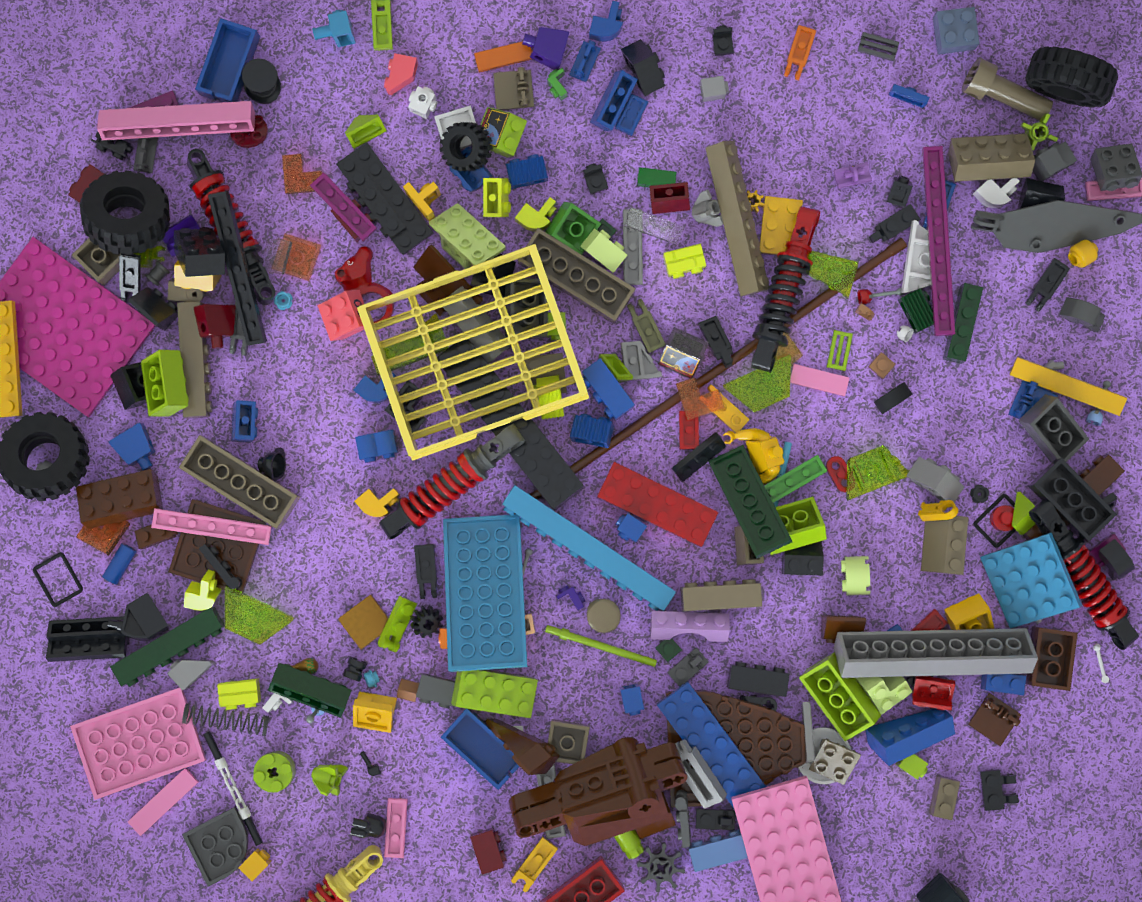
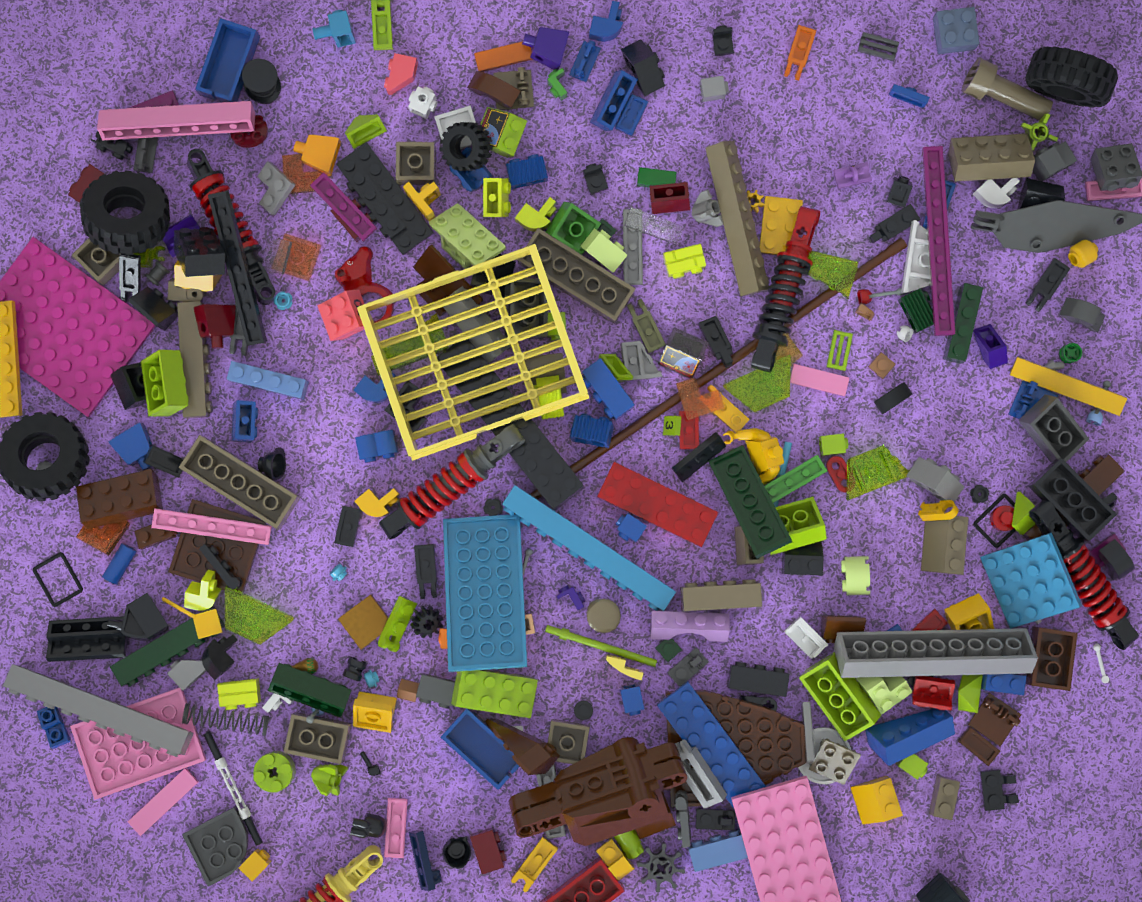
(54, 727): none -> blue slope
(98, 709): none -> light grey brick
(163, 461): none -> black tile
(206, 623): none -> yellow piece
(216, 659): none -> black brick
(267, 380): none -> medium blue brick
(279, 187): none -> light grey plate
(319, 152): none -> light orange torso
(319, 740): none -> dark tan brick
(338, 572): none -> medium azure plate
(348, 526): none -> black plate
(415, 163): none -> dark tan brick
(427, 877): none -> dark blue hinge
(457, 852): none -> black hair
(492, 502): none -> black plate
(494, 88): none -> reddish brown brick
(583, 710): none -> black plate
(615, 859): none -> yellow brick
(619, 664): none -> light yellow slope
(672, 425): none -> lime tile
(806, 637): none -> white hinge
(833, 444): none -> lime brick
(876, 800): none -> yellow slope
(969, 693): none -> lime slope
(978, 746): none -> reddish brown tile
(991, 346): none -> dark purple slope
(1073, 351): none -> green wheel

